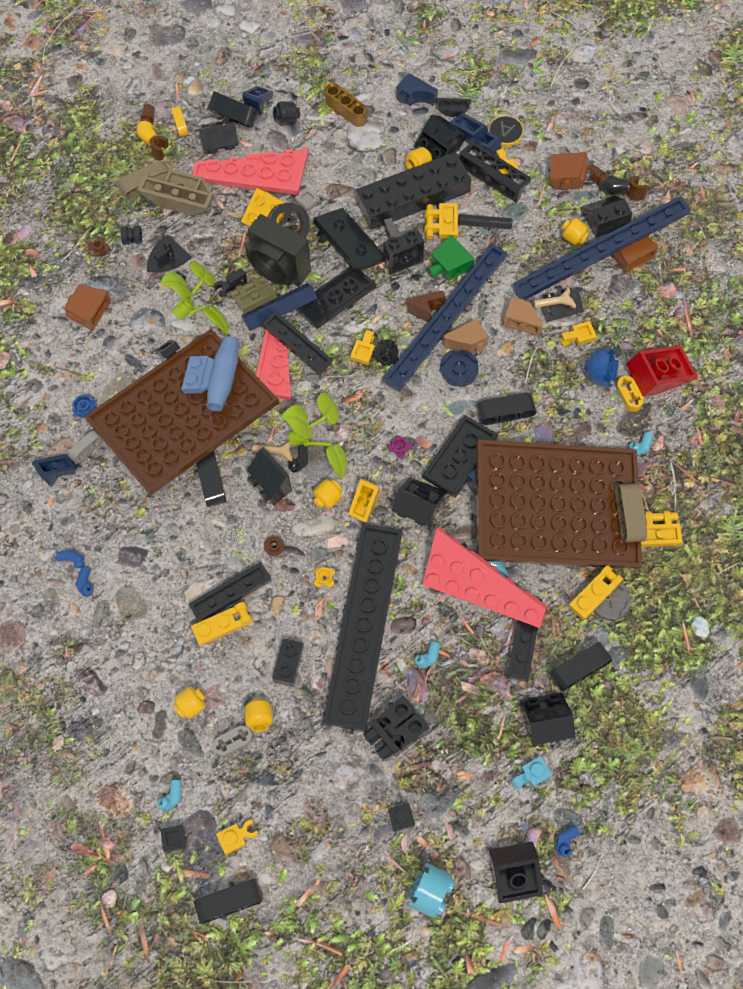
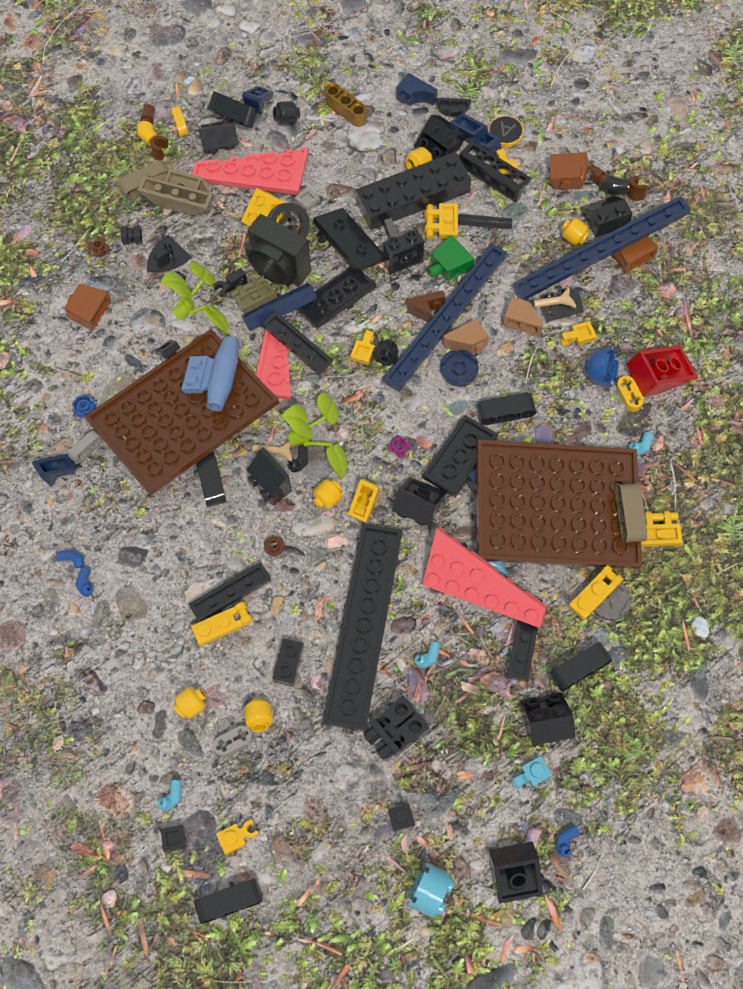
(320, 572): yellow plate -> none

